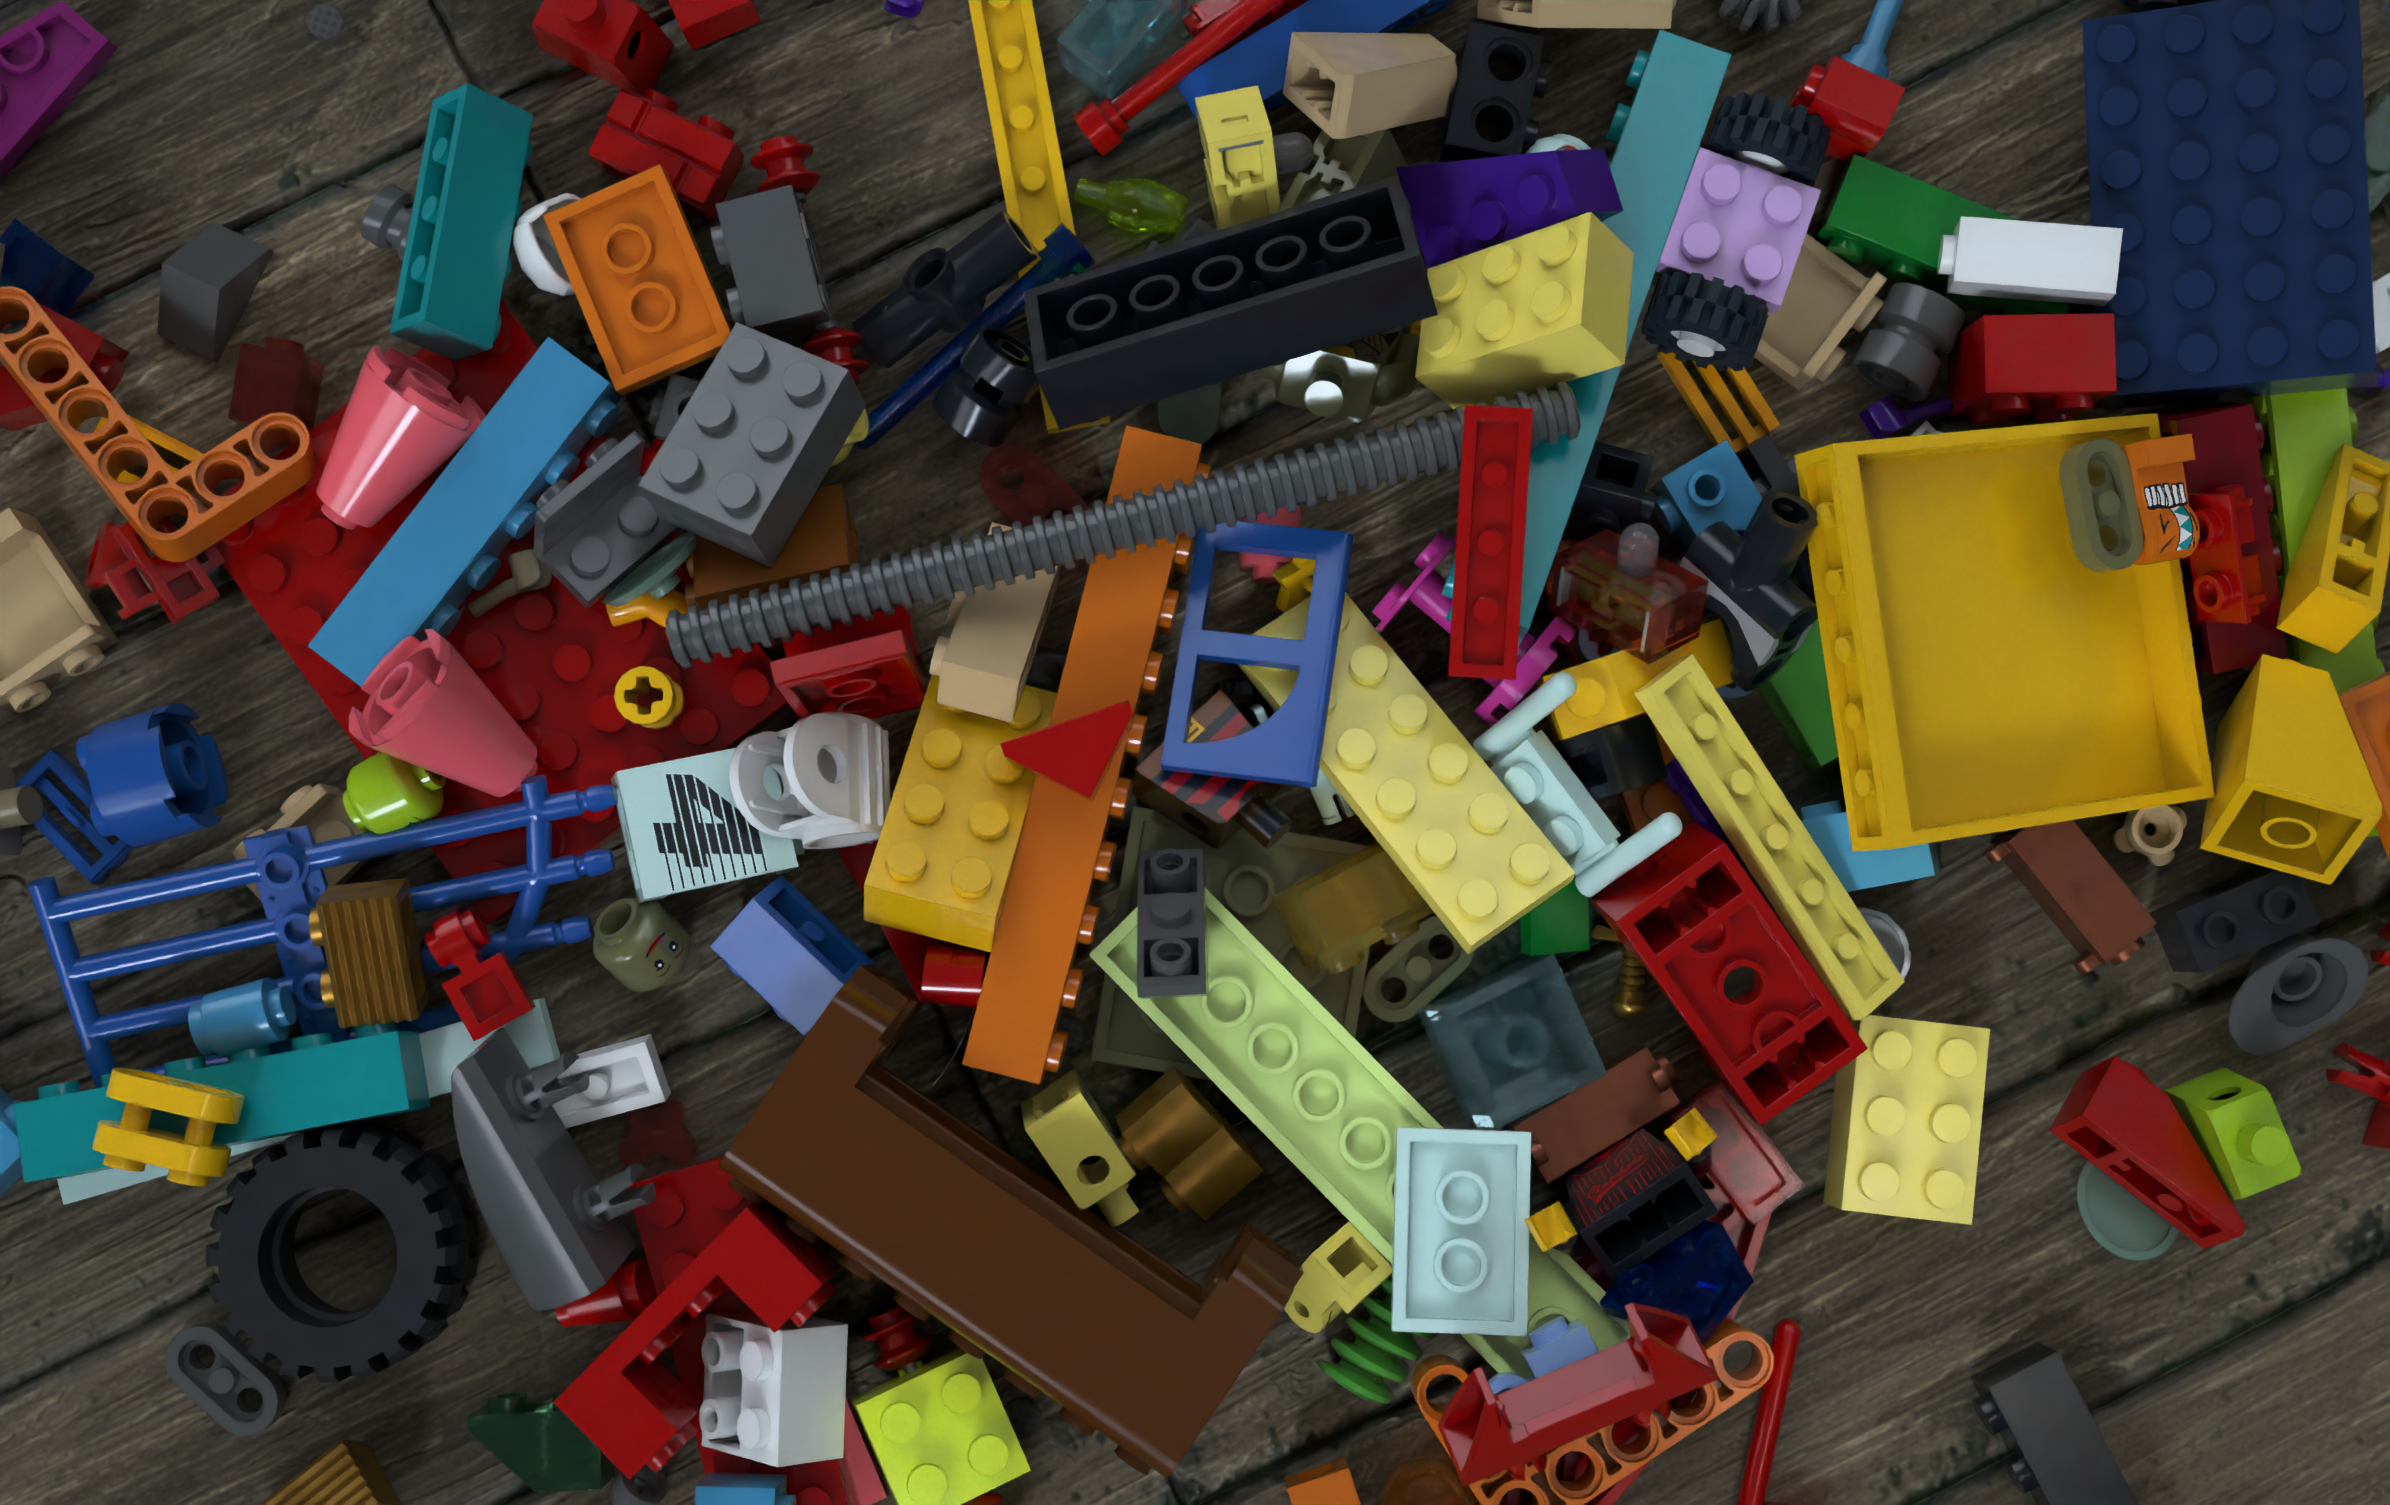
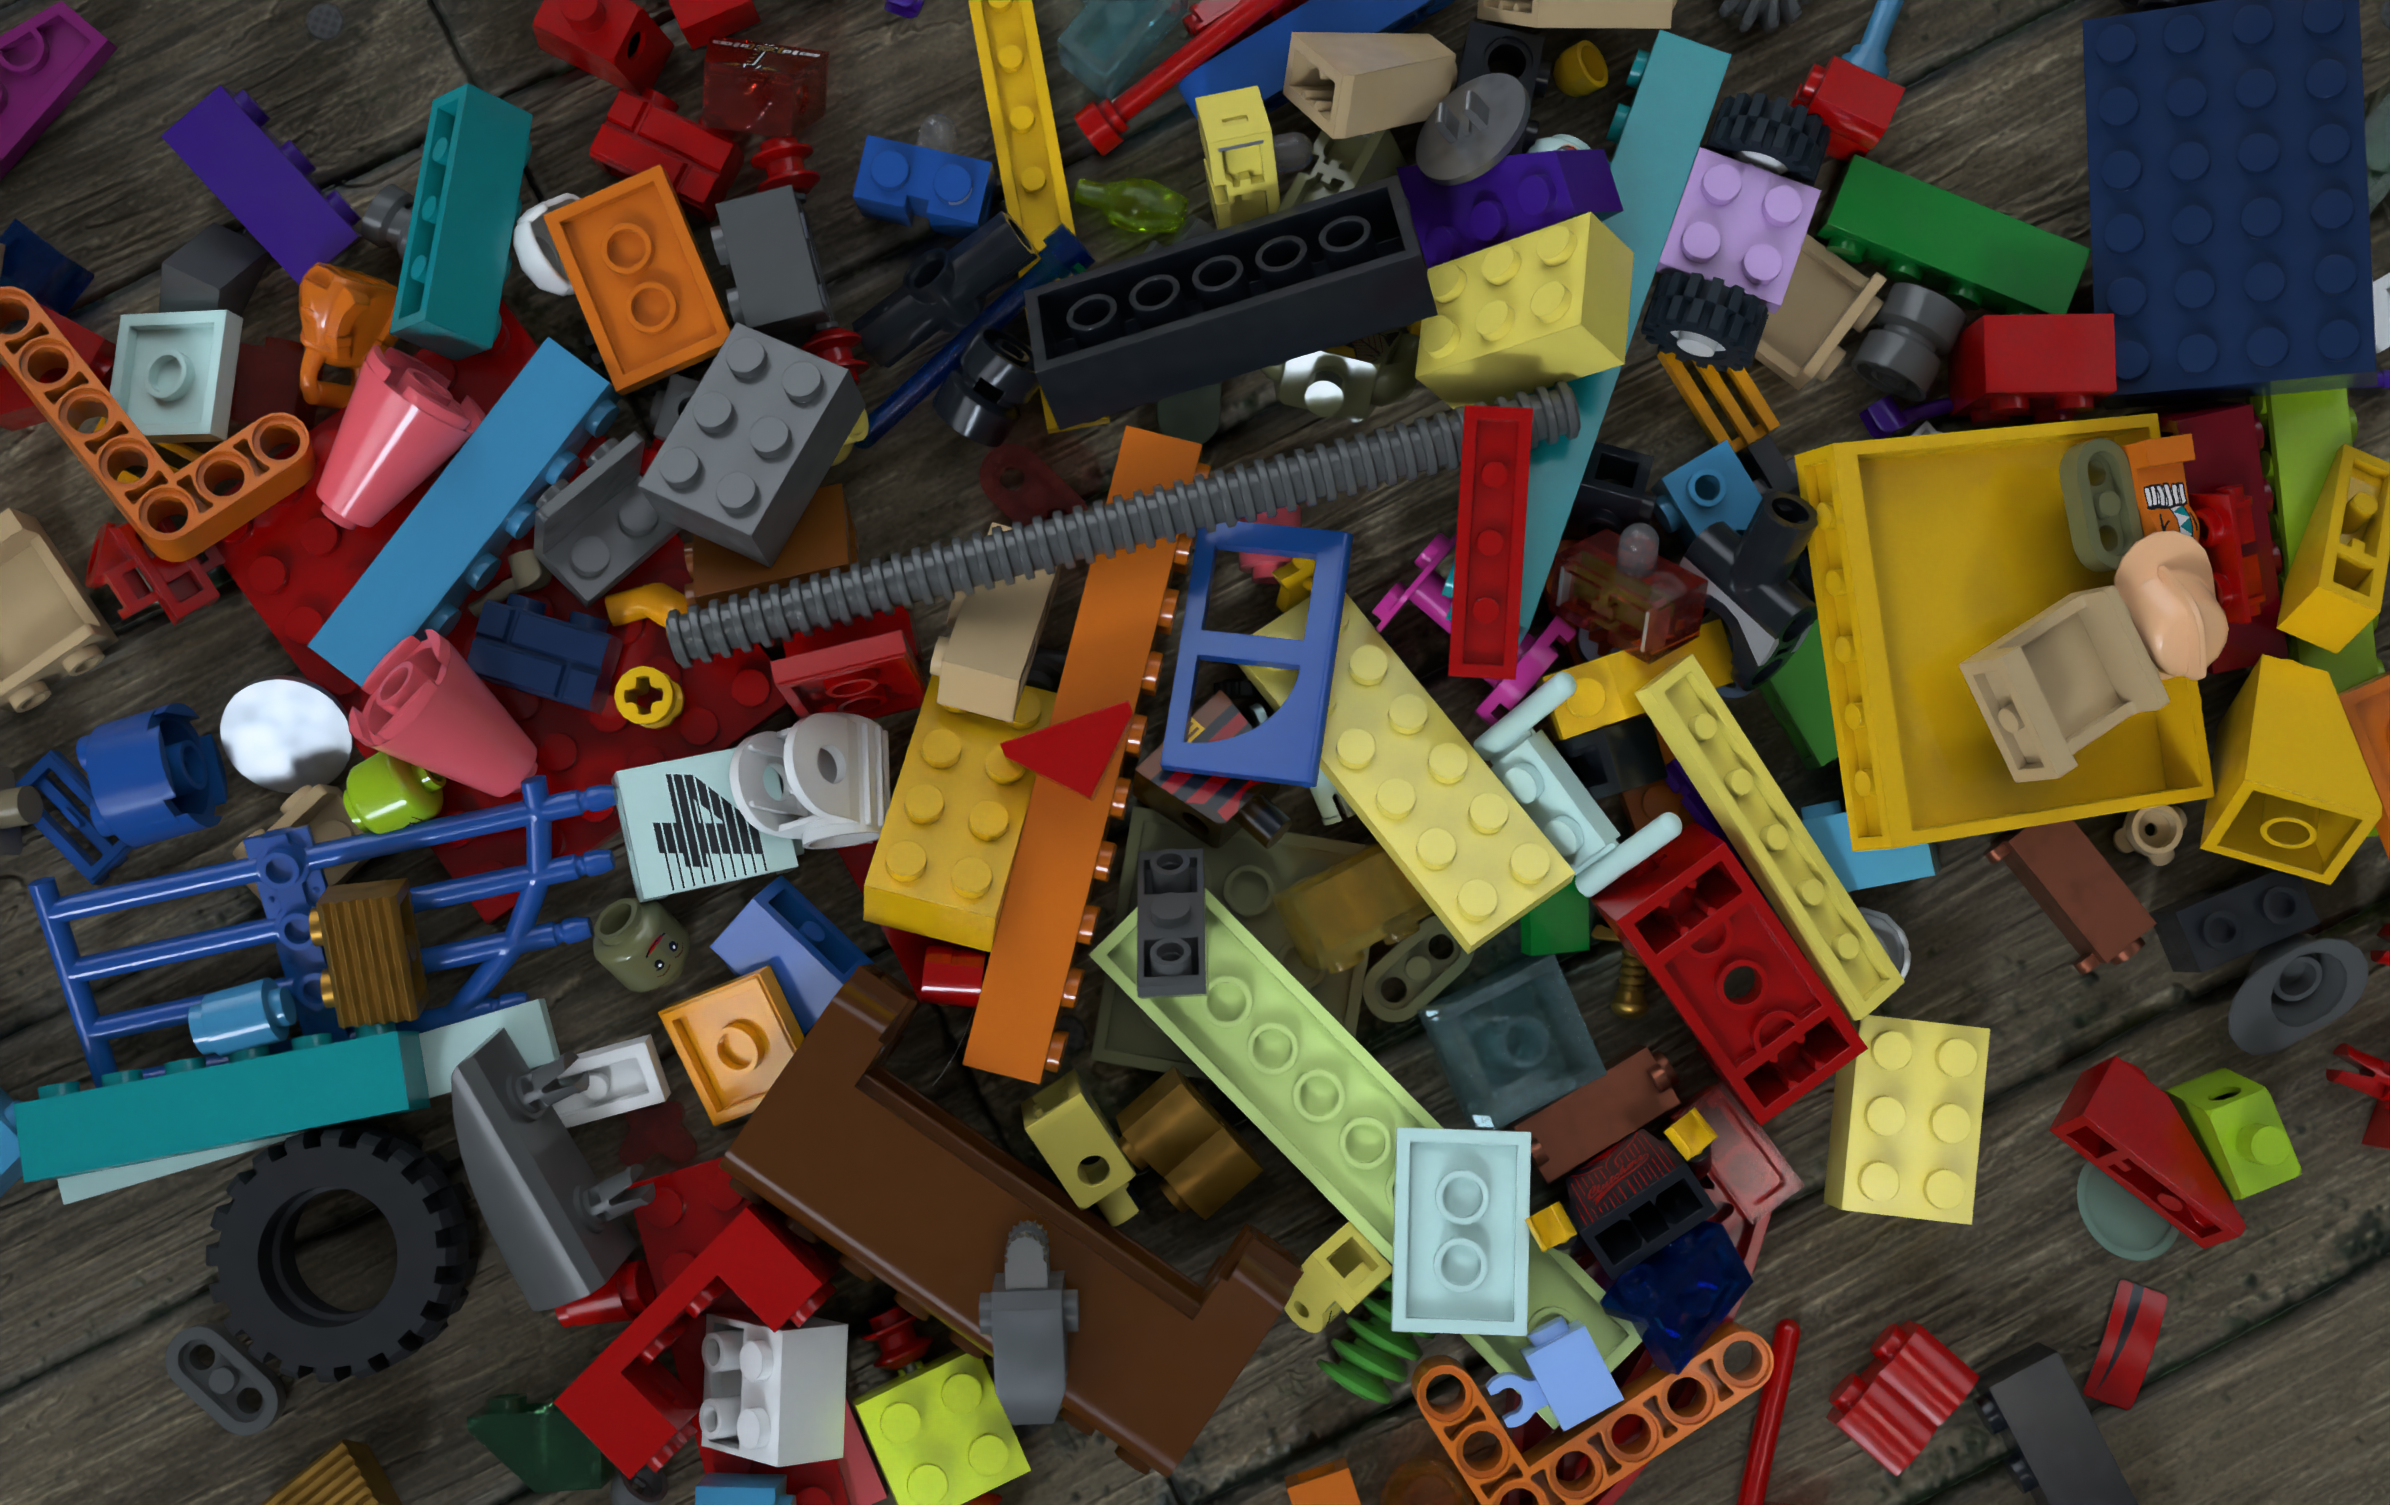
(177, 373): none -> light aqua plate
(189, 1157): yellow brick -> none
(264, 181): none -> dark purple wedge
(286, 733): none -> piece
(341, 321): none -> orange piece
(487, 990): red plate -> none
(543, 654): none -> dark blue brick
(655, 574): sand green piece -> none
(734, 1041): none -> light orange tile
(758, 87): none -> clear red torso
(925, 181): none -> blue piece
(1029, 1328): none -> dark grey hinge
(1473, 129): none -> flat silver piece
(1580, 70): none -> yellow hinge
(1620, 1382): red hose -> none
(1900, 1395): none -> red brick
(2031, 260): white brick -> none
(2063, 682): none -> tan panel
(2126, 1345): none -> red sticker
(2173, 603): none -> light nougat piece

